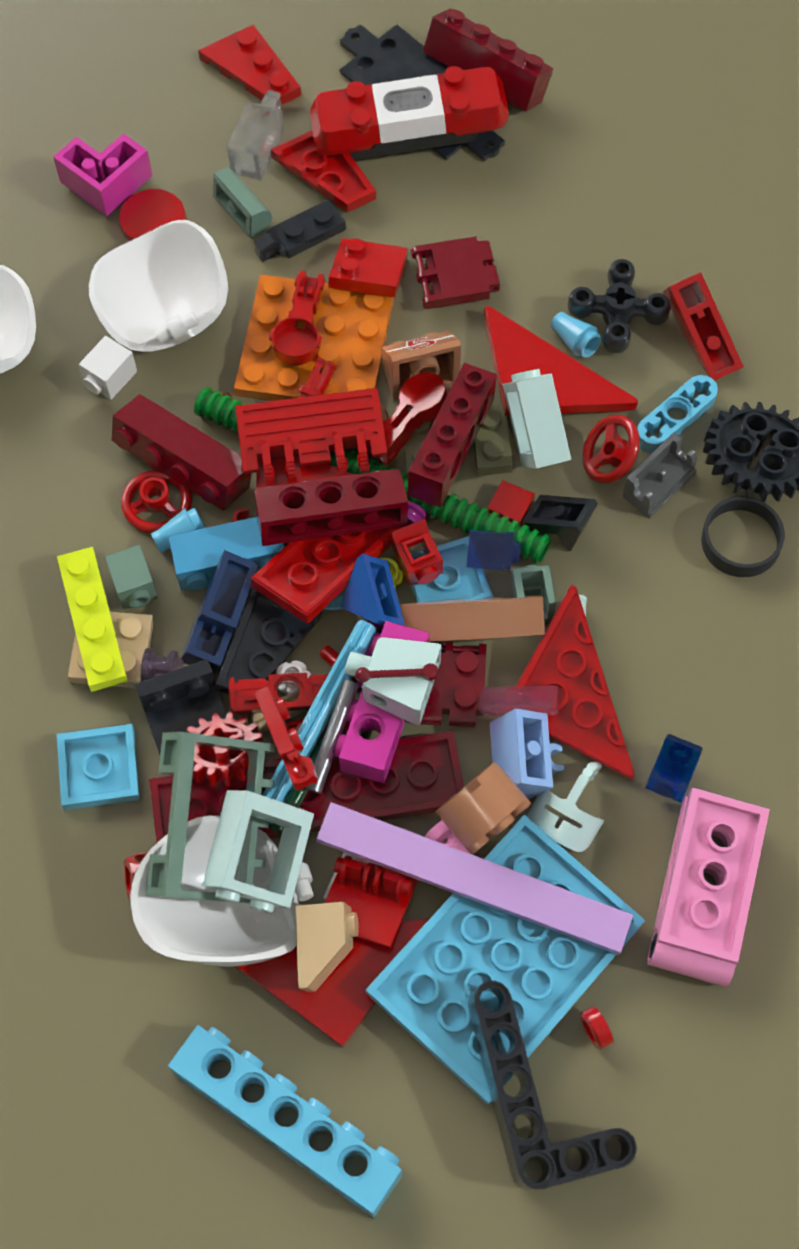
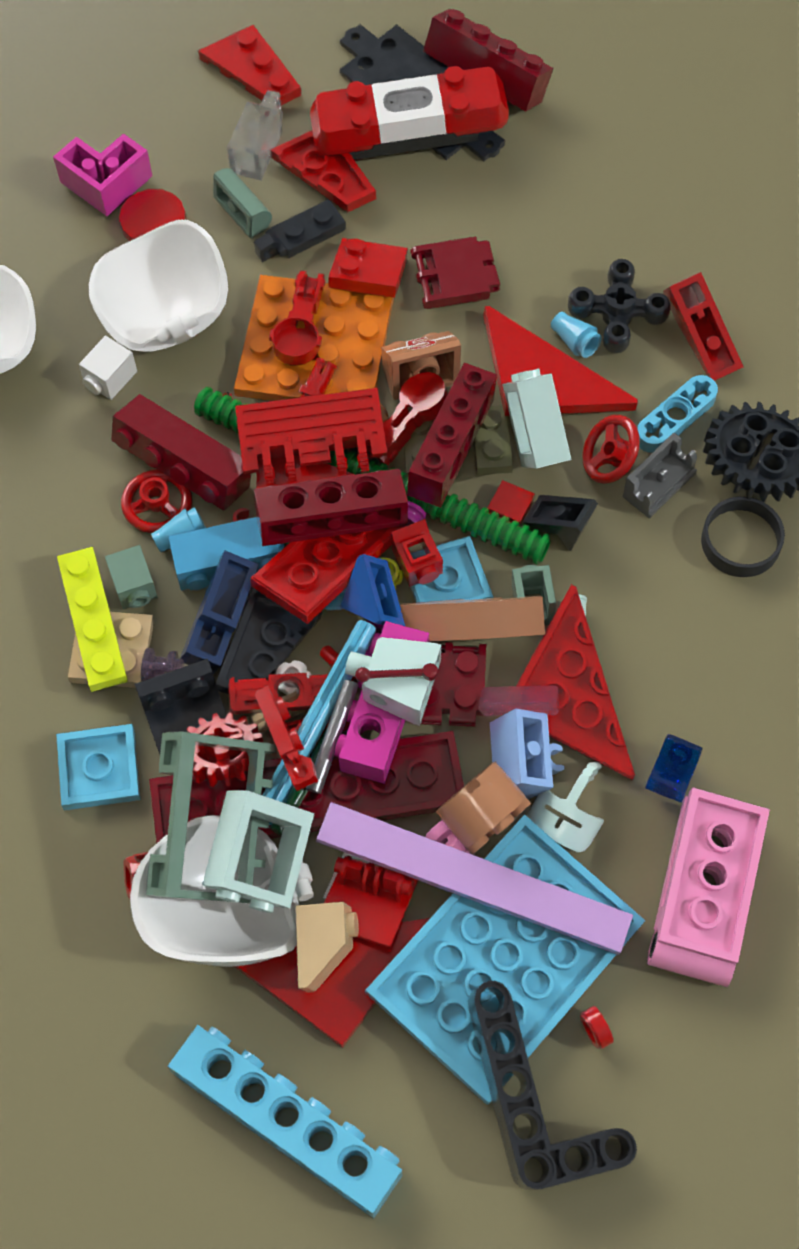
(492, 550): clear blue bracket -> none

